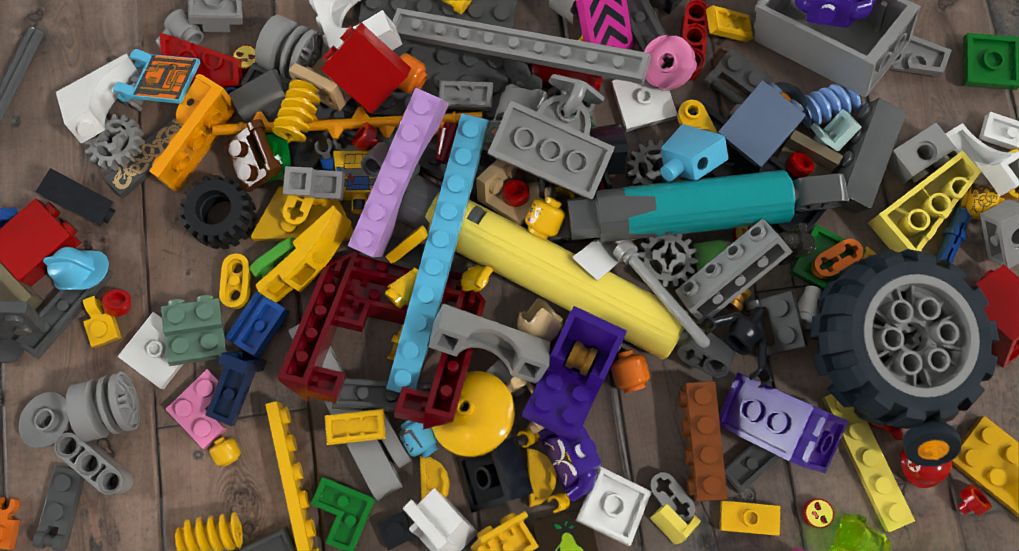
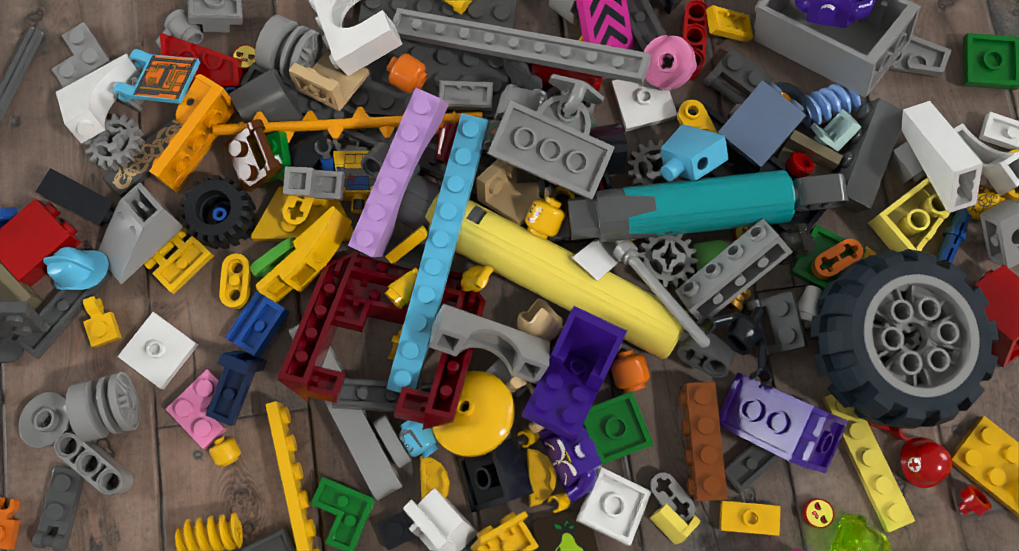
(87, 55): none -> light grey plate
(116, 302): red tile -> none
(137, 232): none -> light grey slope
(182, 263): none -> yellow plate
(193, 330): sand green plate -> none
(221, 212): none -> blue arm
(296, 111): yellow piece -> none
(355, 427): yellow plate -> none
(365, 67): red brick -> none
(365, 137): red tile -> none
(515, 193): red tile -> none
(581, 358): pearl gold wheel -> none
(617, 428): none -> green plate
(932, 444): black wheel -> none
(943, 156): none -> white slope

